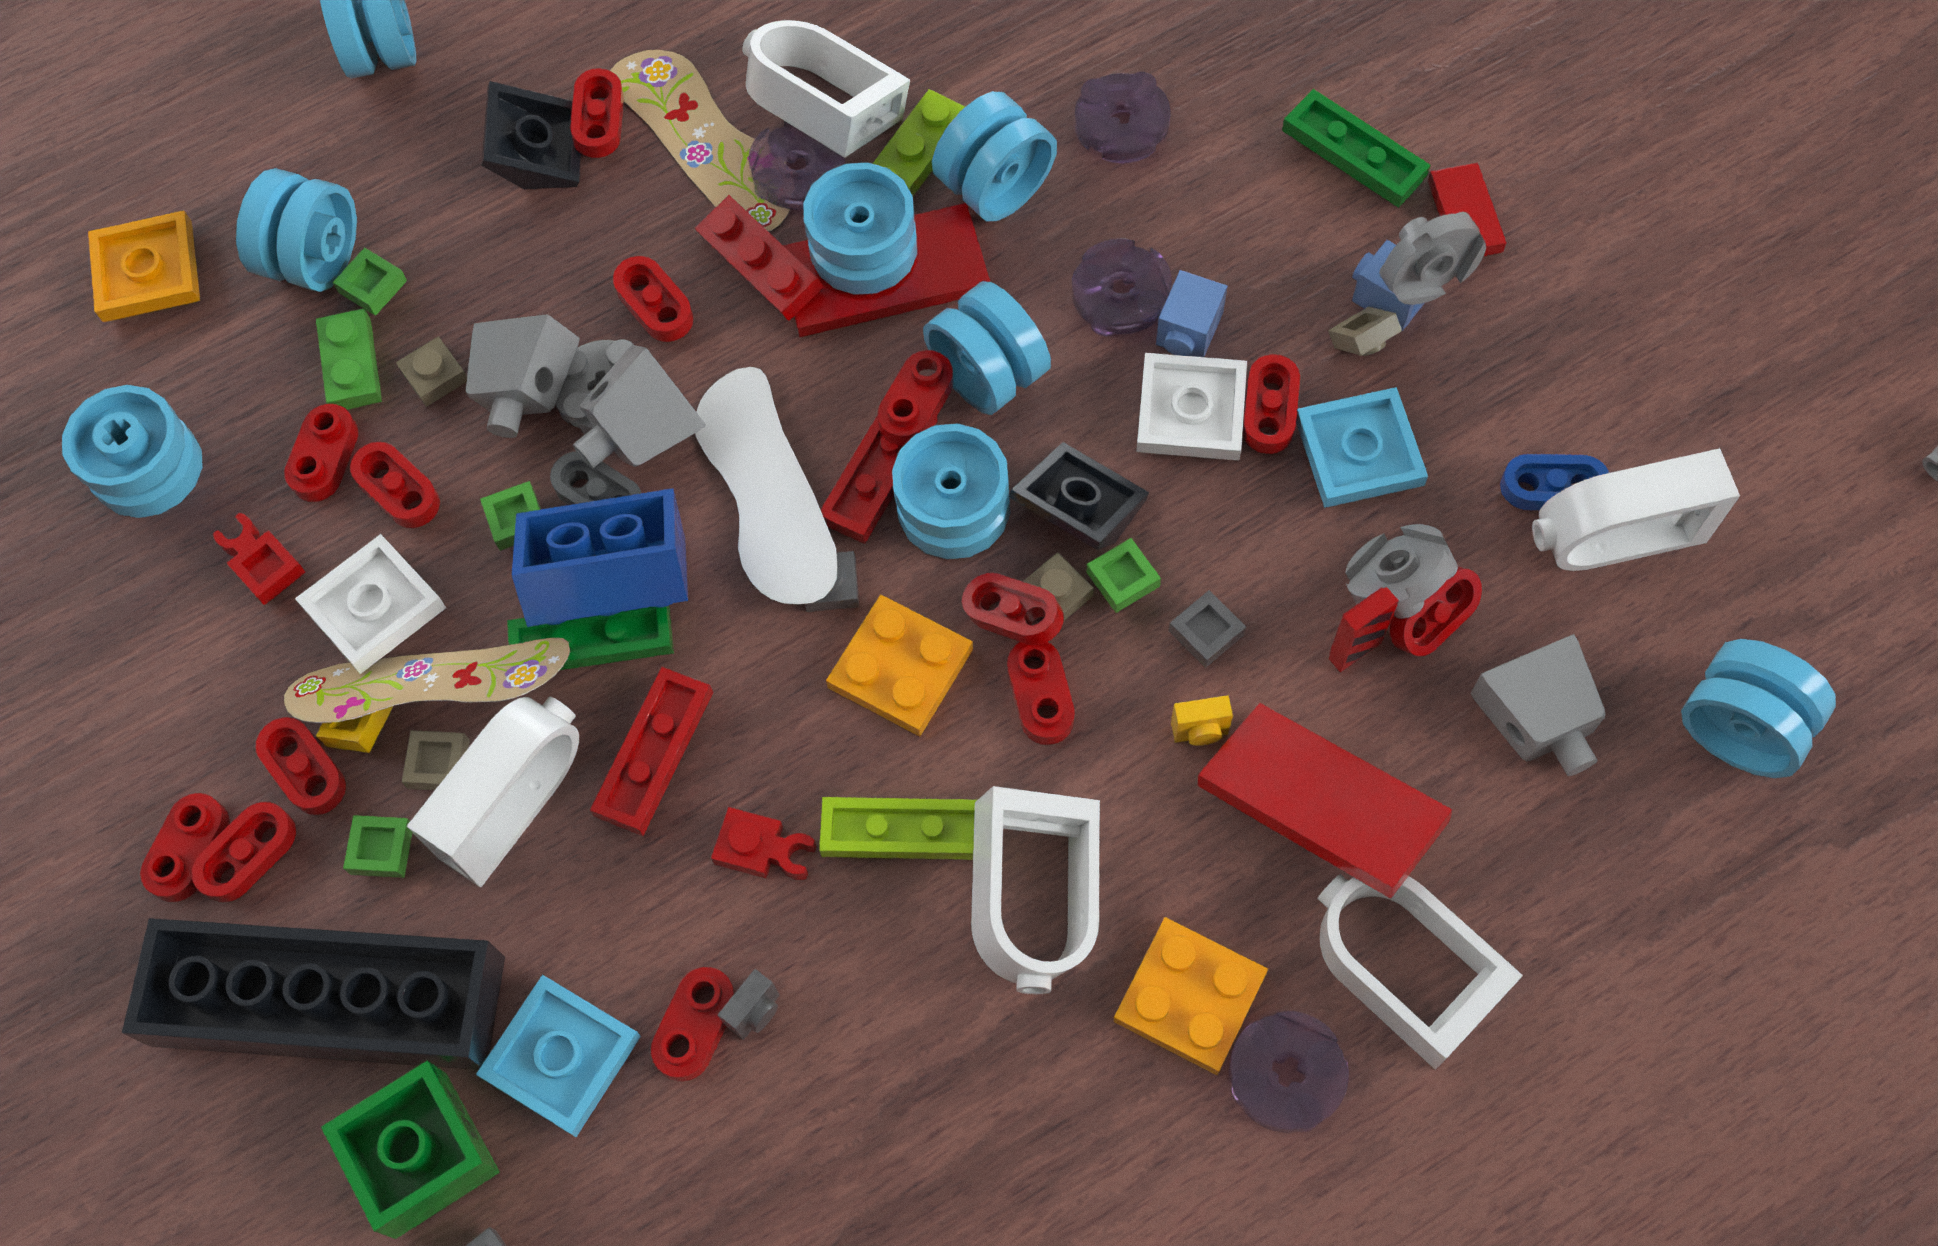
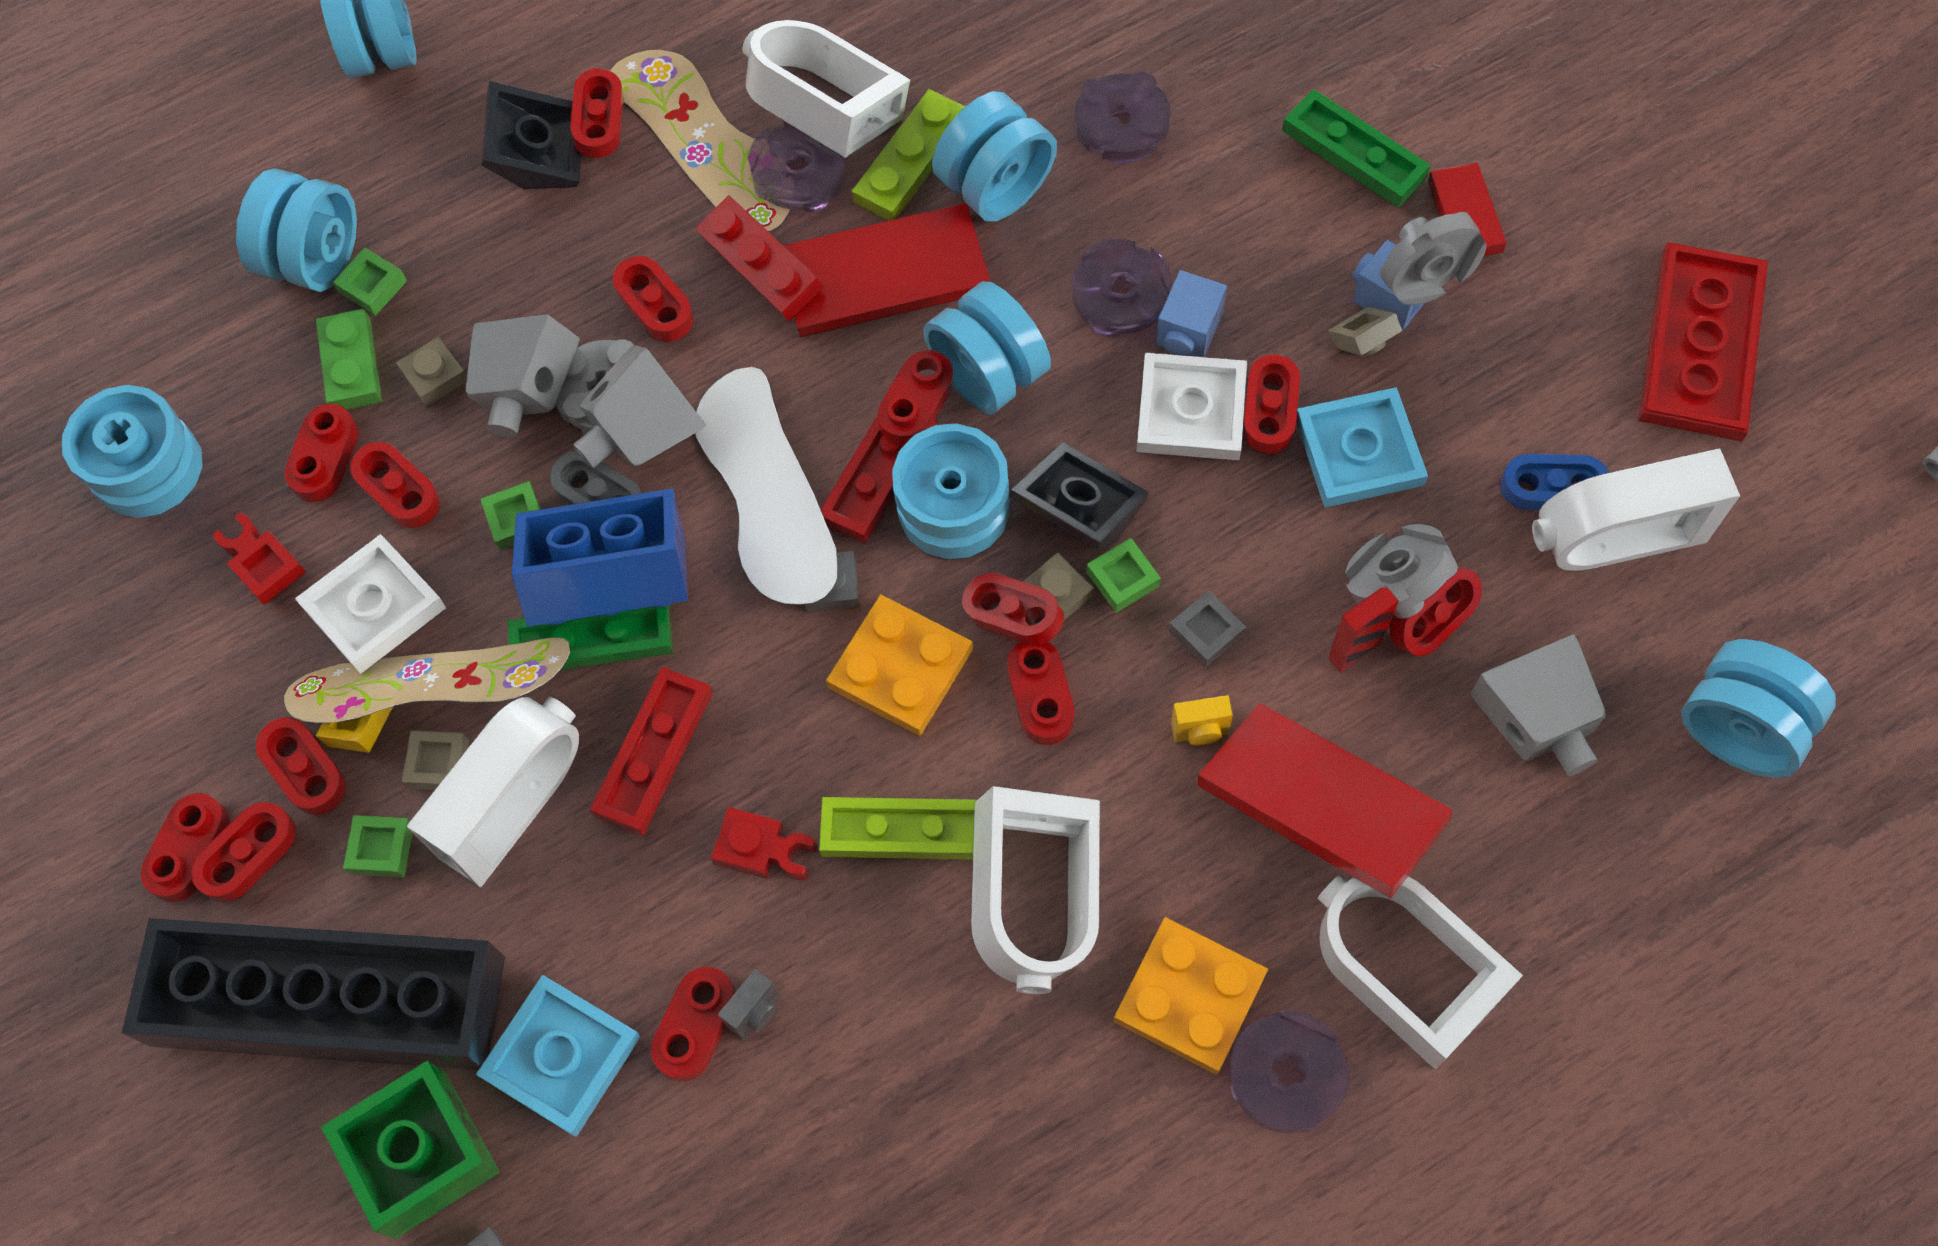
(143, 266): light orange plate -> none
(860, 228): medium azure wheel -> none
(1704, 341): none -> red tile

